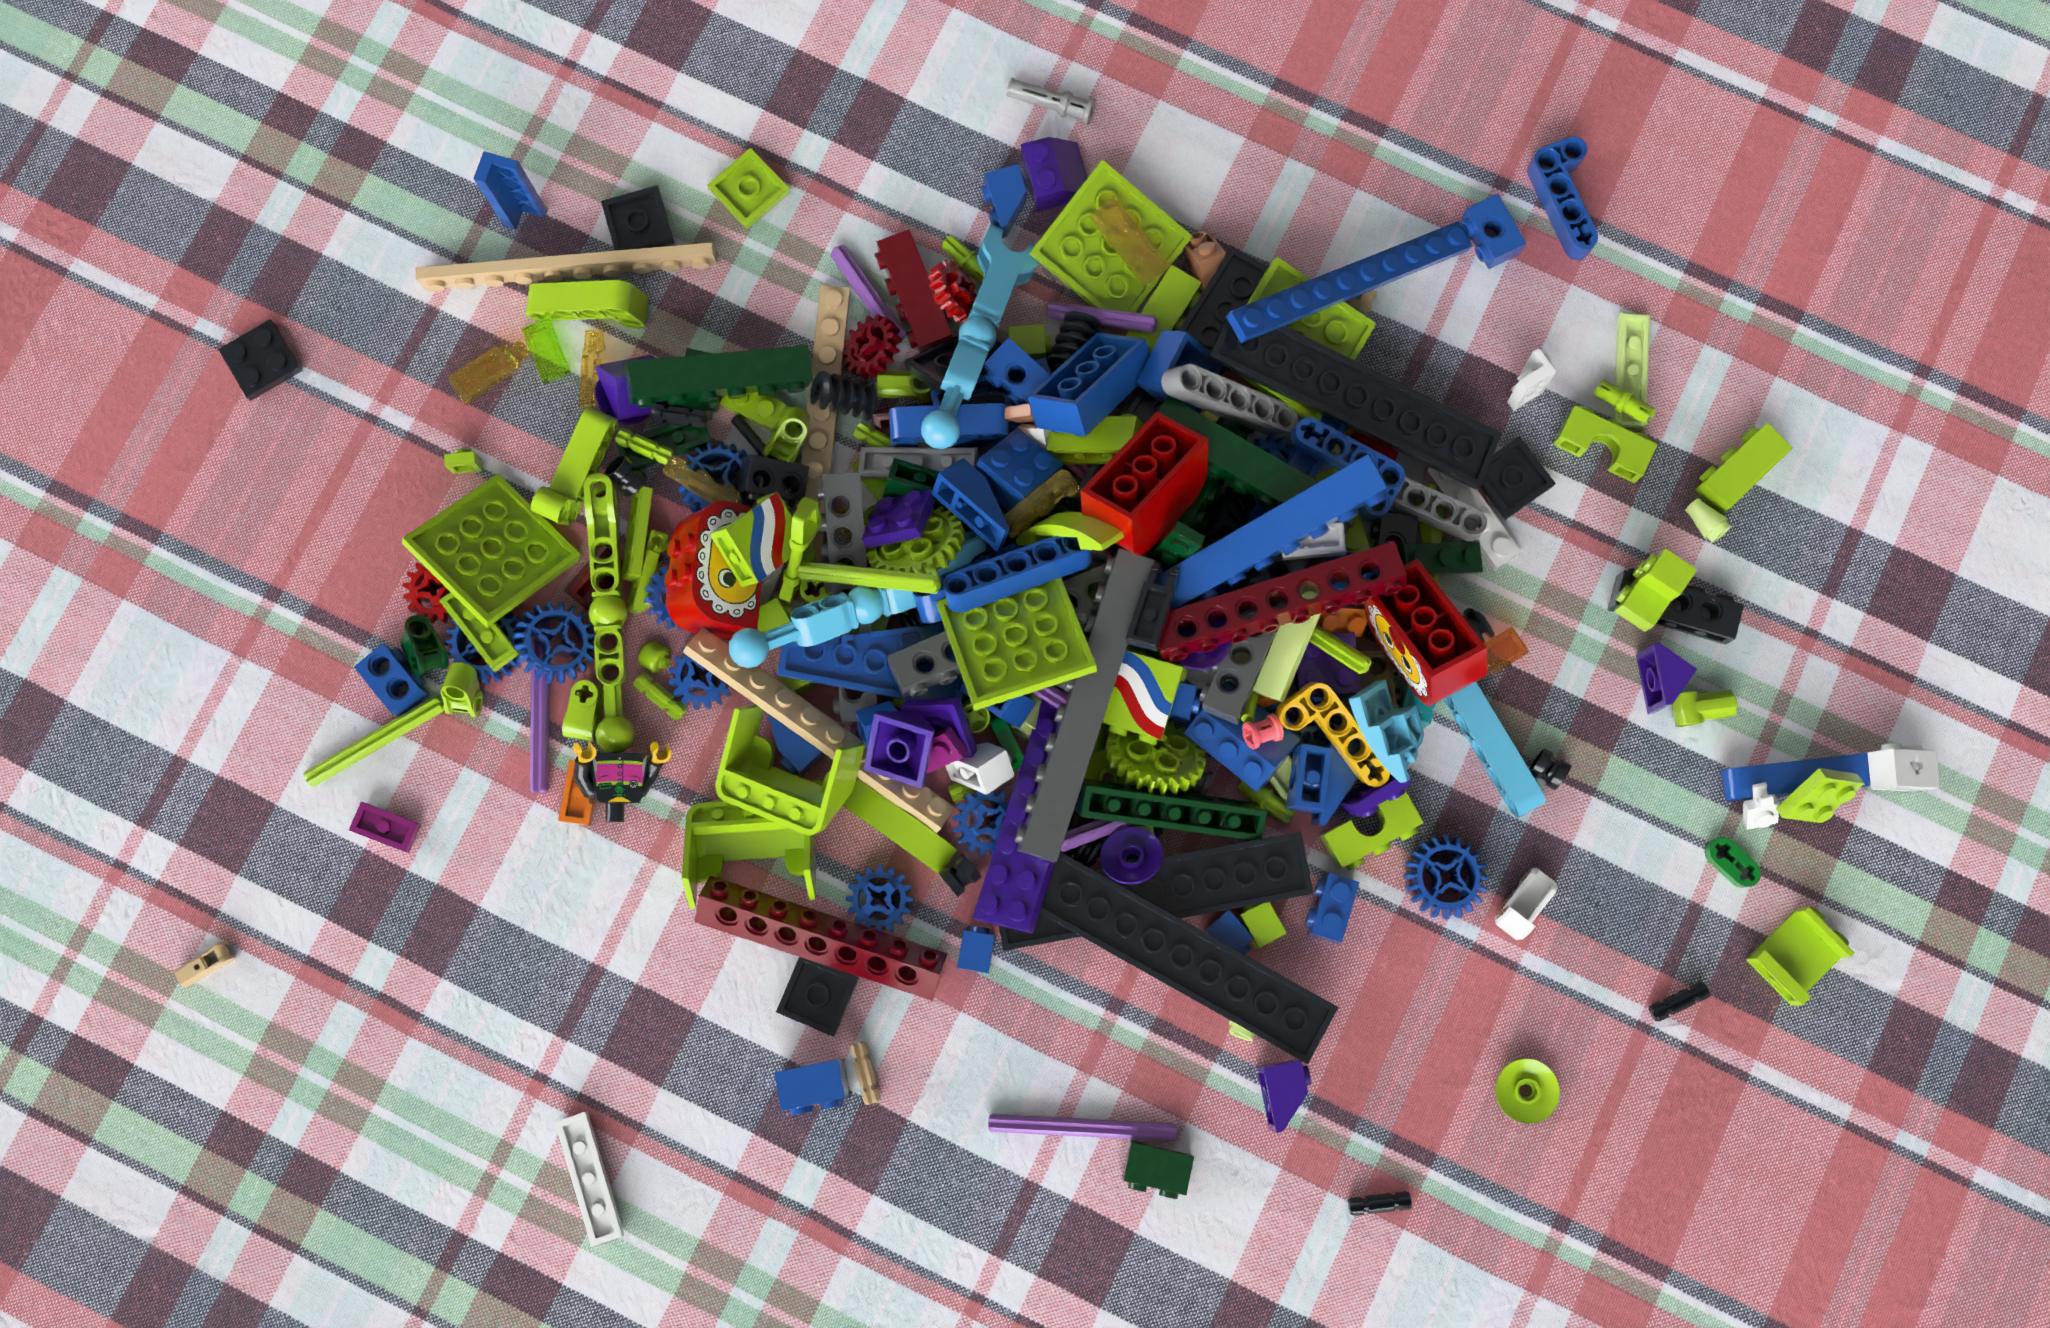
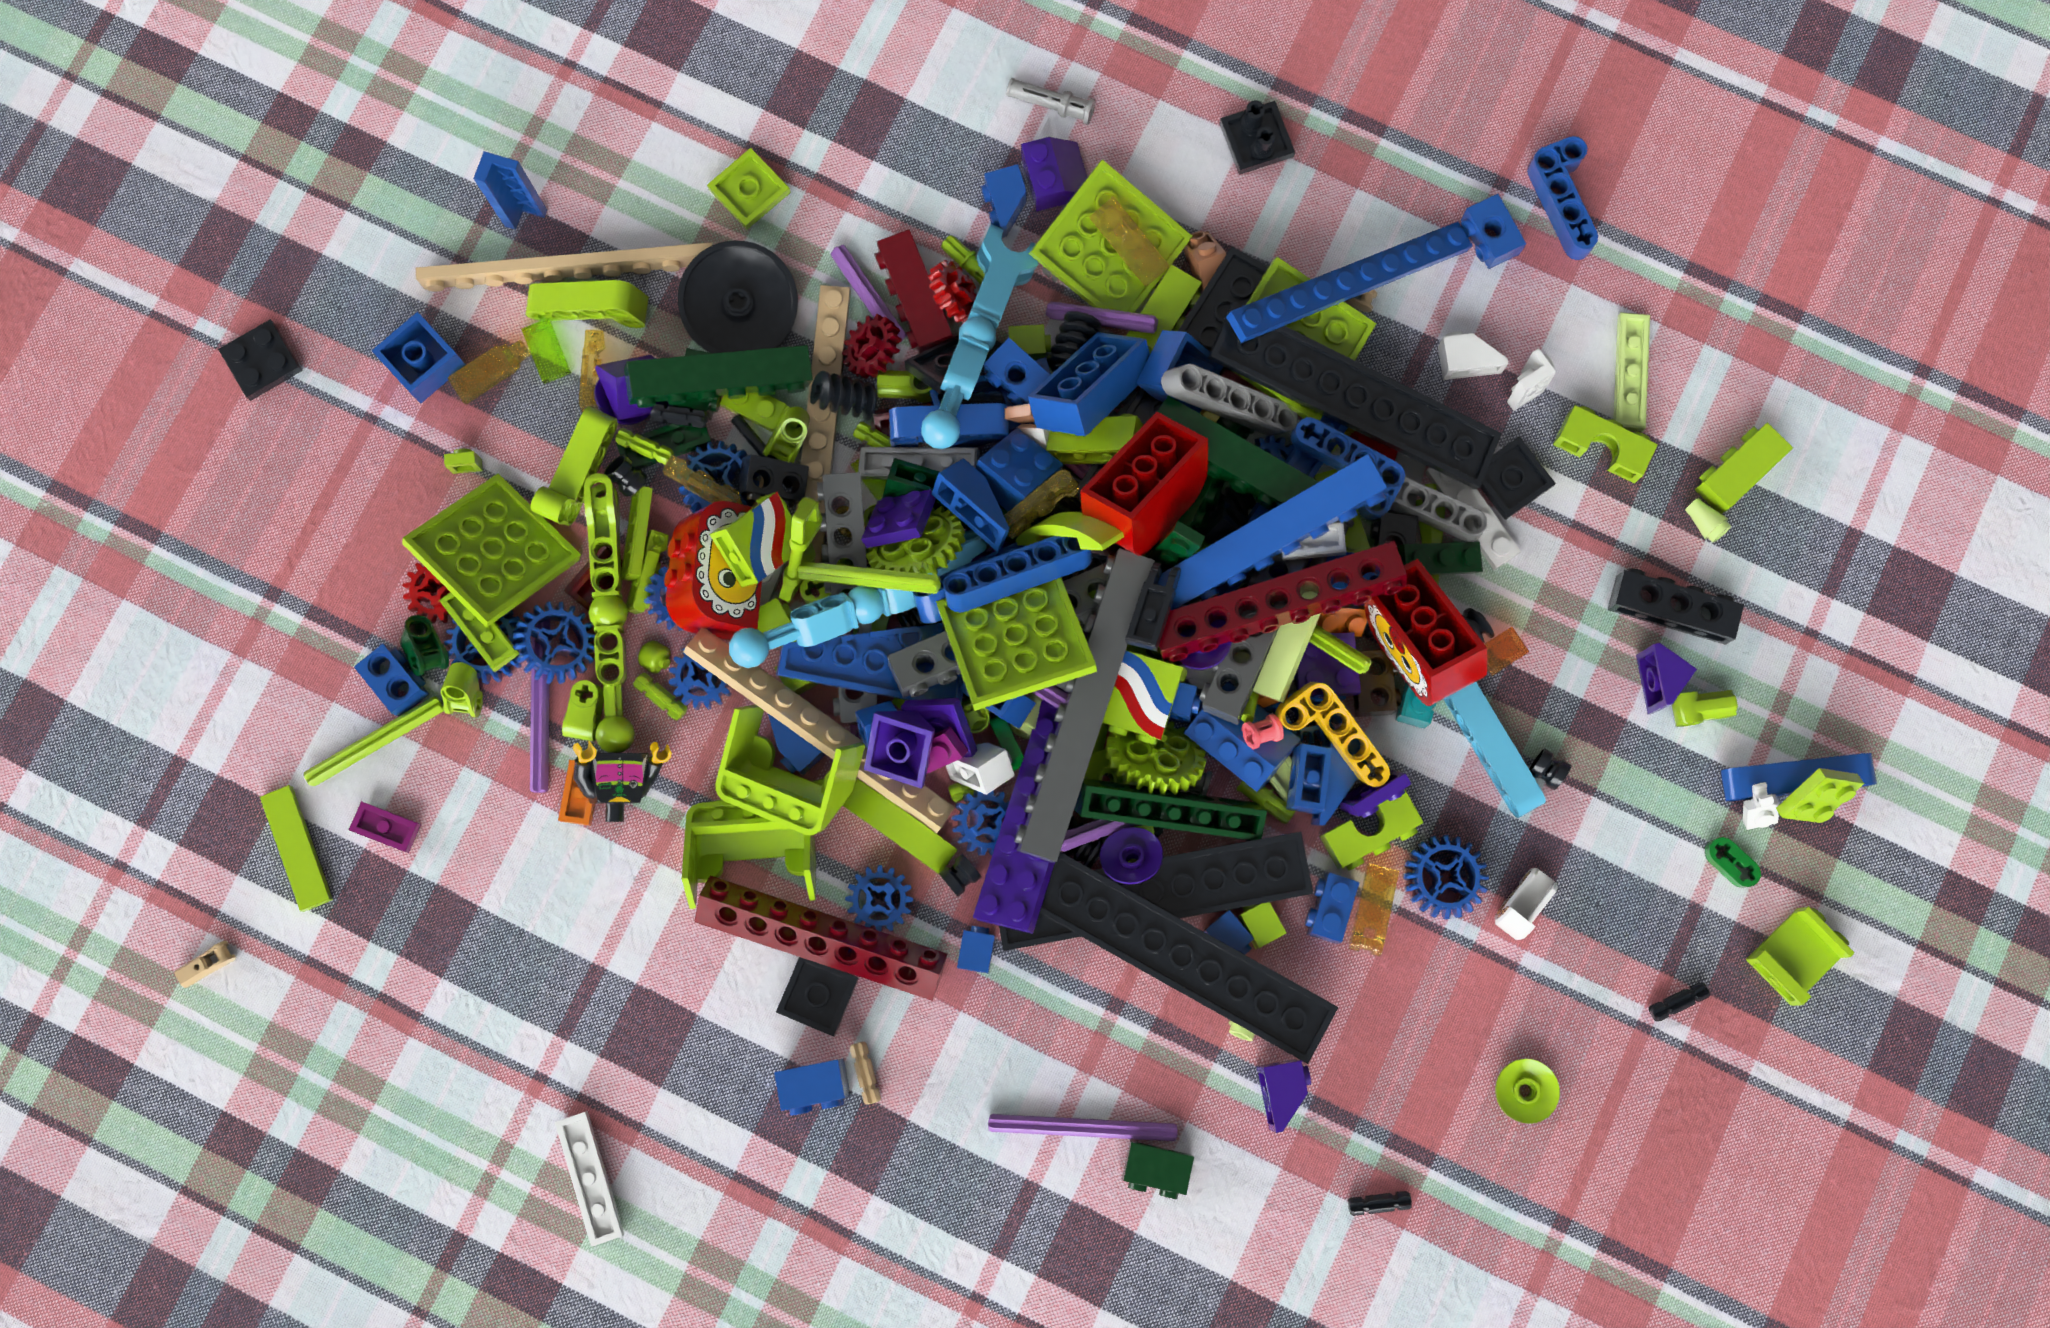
(296, 848): none -> lime tile
(418, 357): none -> blue brick
(638, 220): black plate -> none
(737, 298): none -> black dish
(1257, 136): none -> black plate
(1374, 908): none -> clear yellow plate
(1389, 732): medium azure slope -> none
(1468, 356): none -> white slope
(1625, 402): lime pin -> none
(1656, 585): lime brick -> none
(1903, 768): white brick -> none

